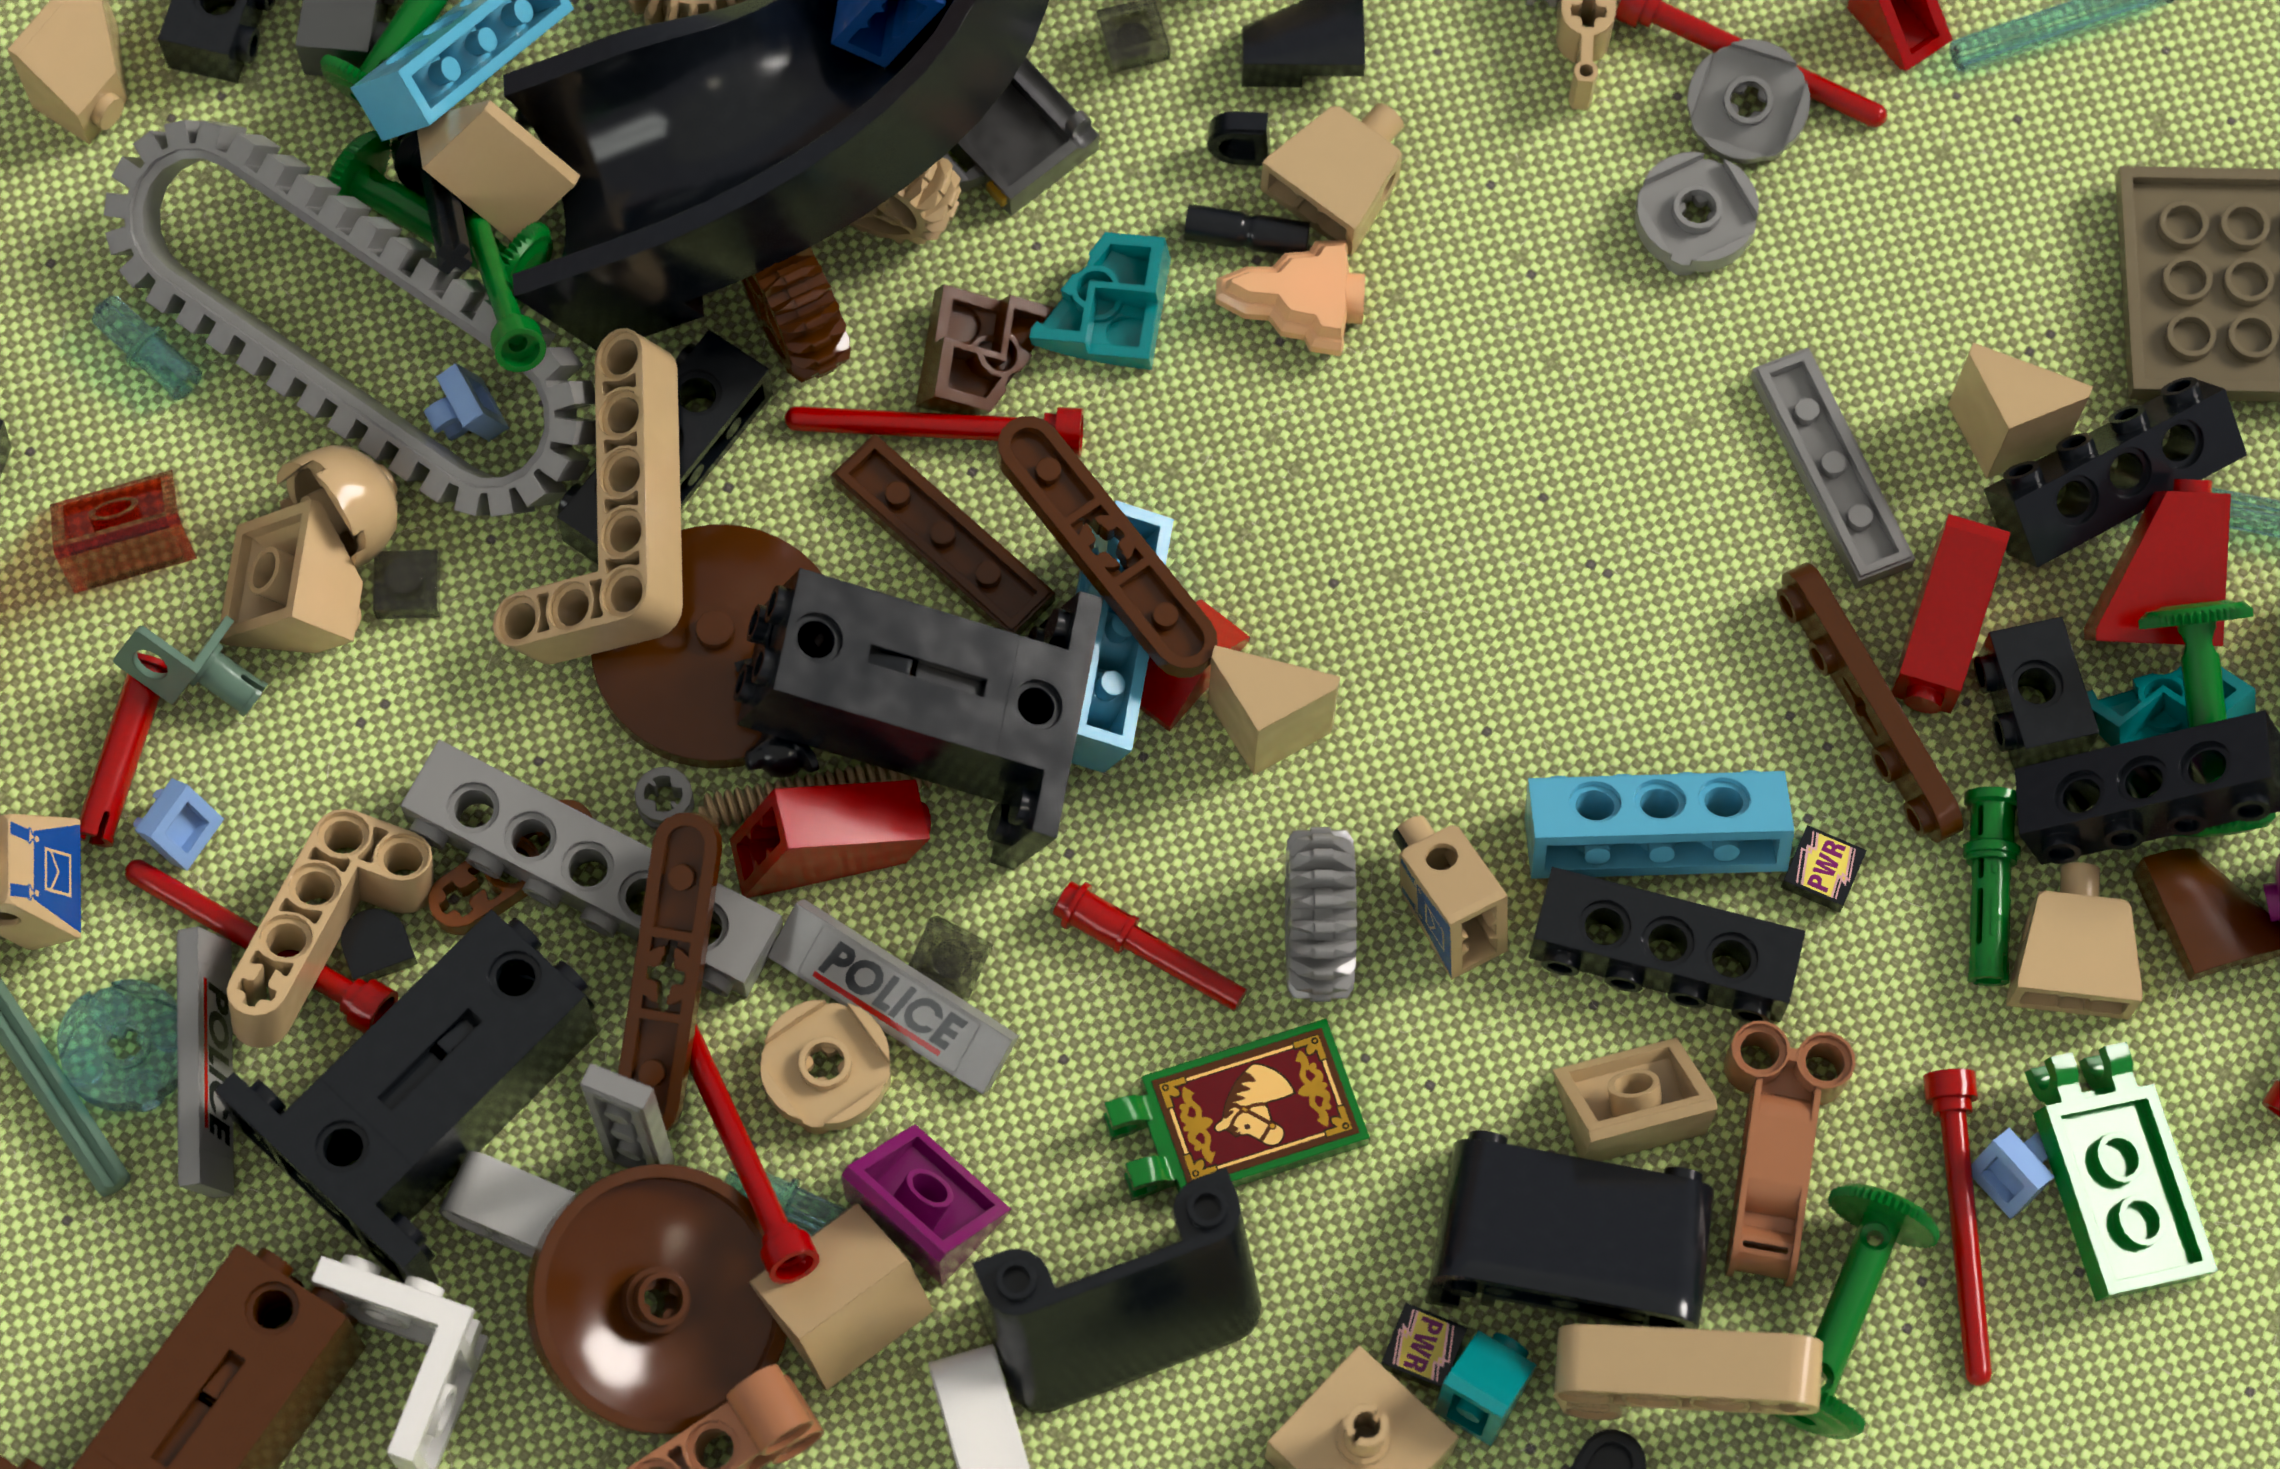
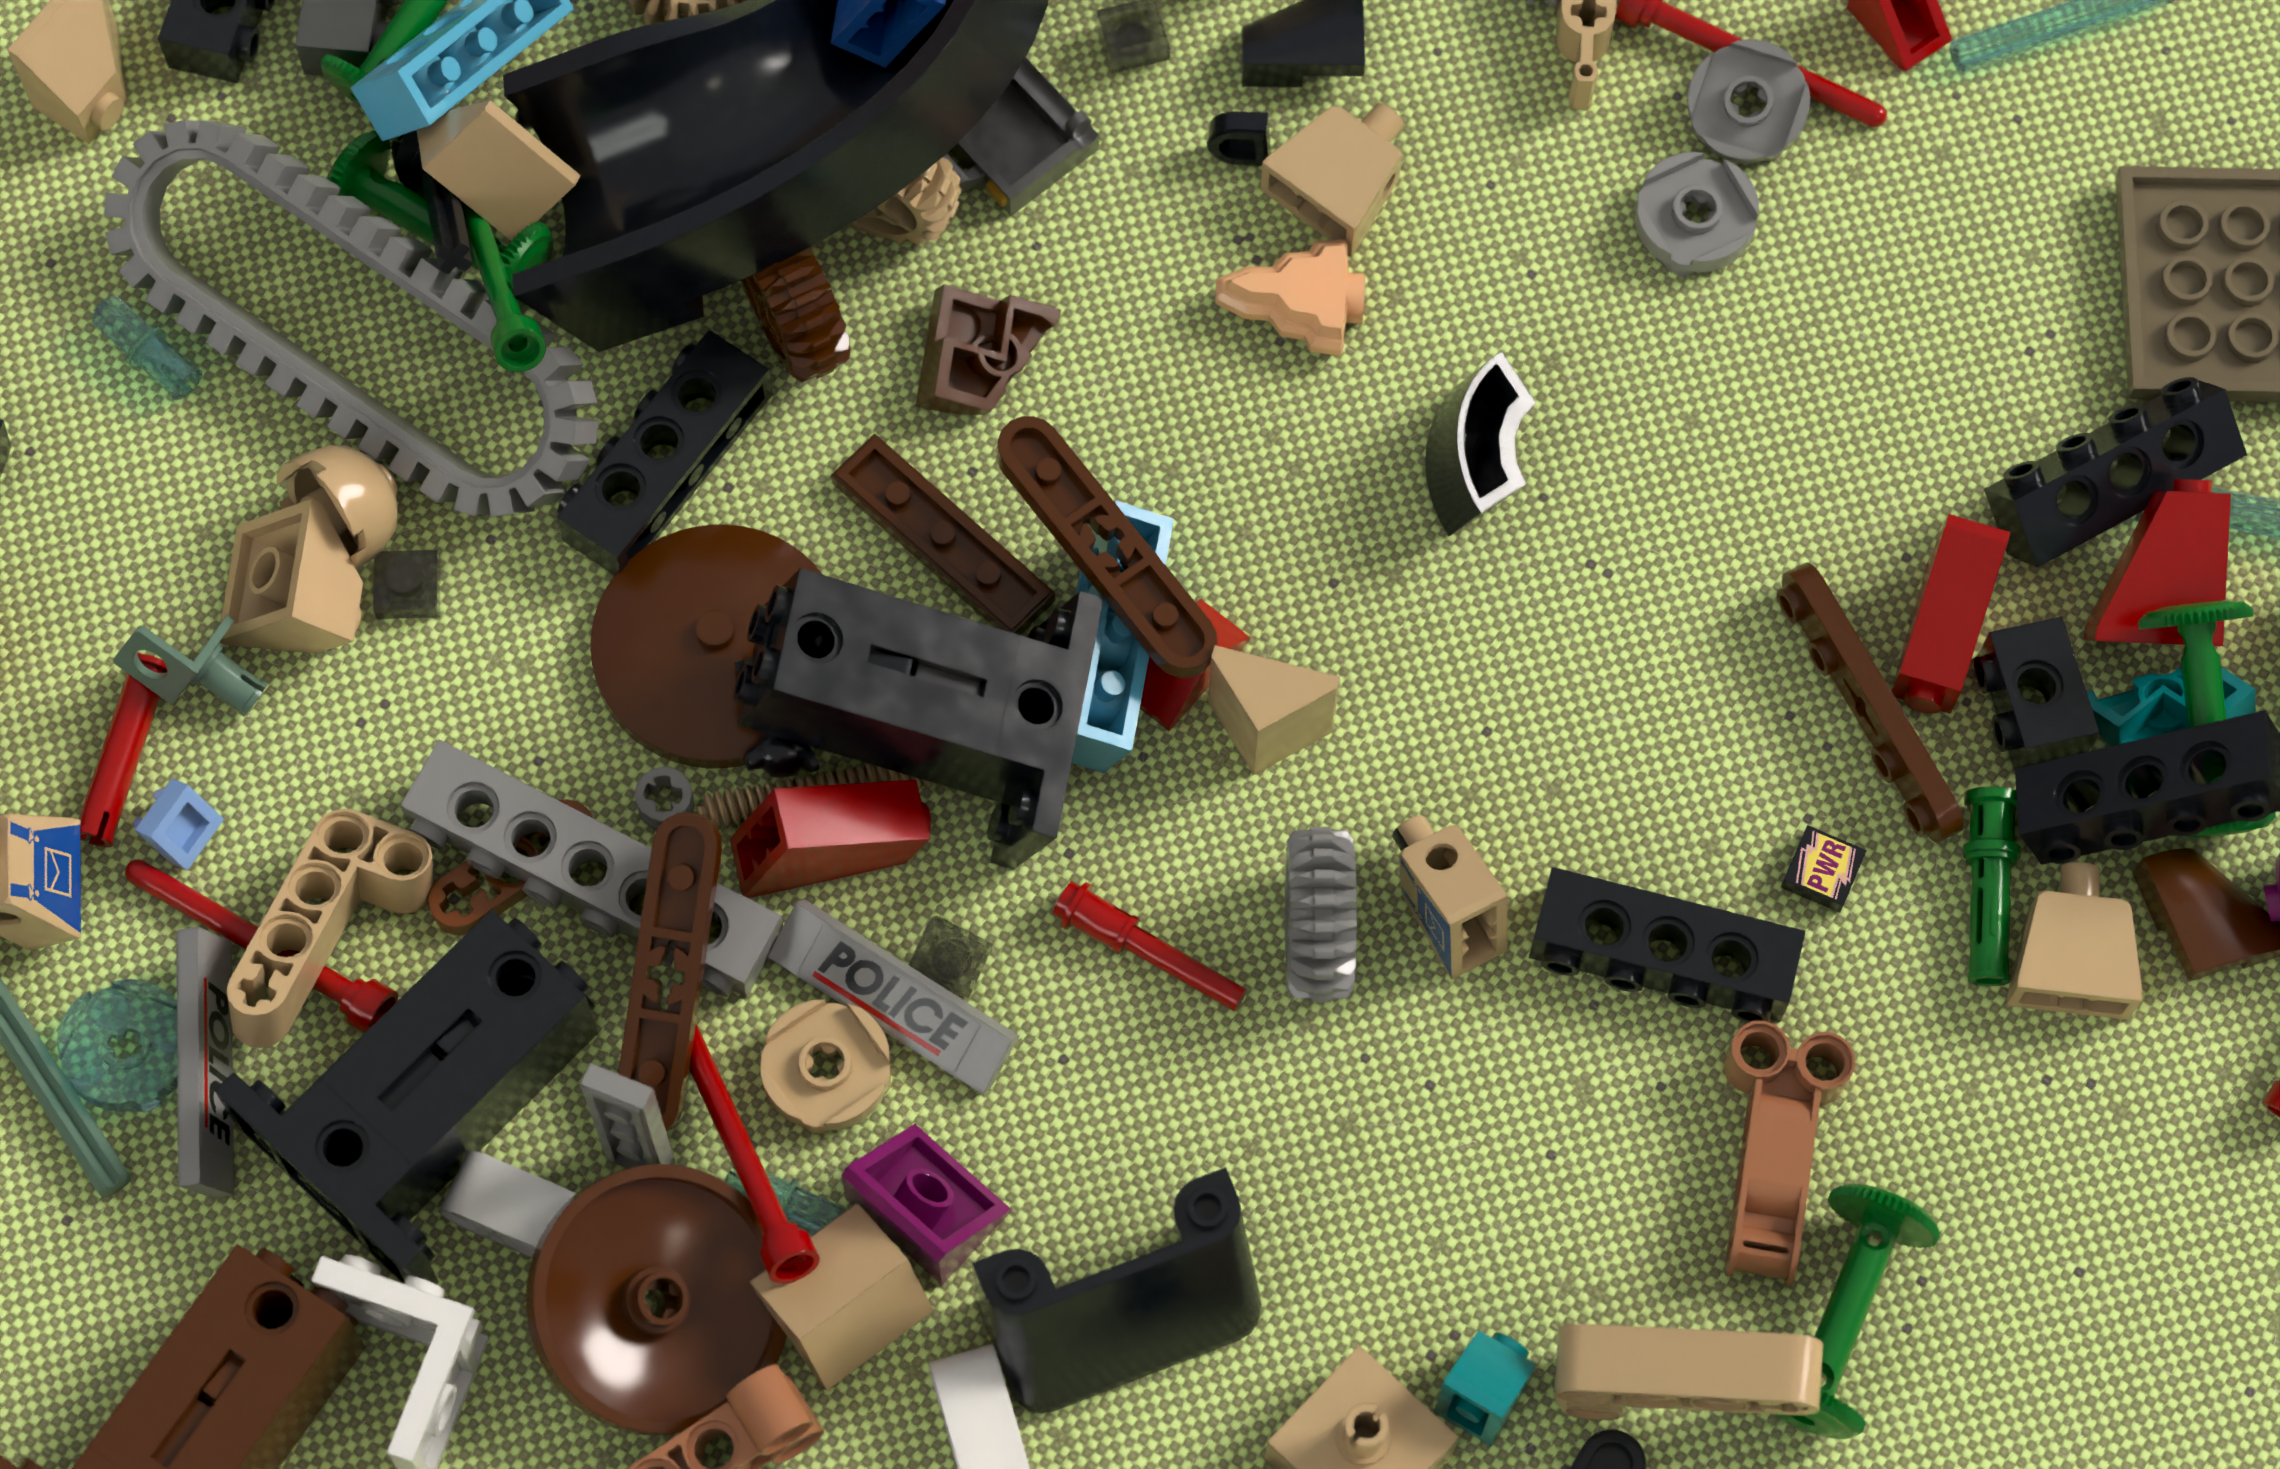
(121, 532): clear red slope -> none
(376, 945): black tile -> none
(465, 407): light blue tile -> none
(638, 520): tan beam -> none
(1067, 422): red piece -> none
(1112, 305): teal slope -> none
(1237, 230): black piece -> none
(1242, 1110): tile -> none
(1423, 1347): tile -> none
(1473, 444): none -> black brick
(1571, 1235): black windscreen -> none
(1634, 1100): tan slope -> none
(1659, 824): medium azure brick -> none
(1832, 468): light grey tile -> none
(1951, 1098): red piece -> none
(2012, 1171): light blue tile -> none
(2013, 408): tan slope -> none
(2118, 1175): tile -> none

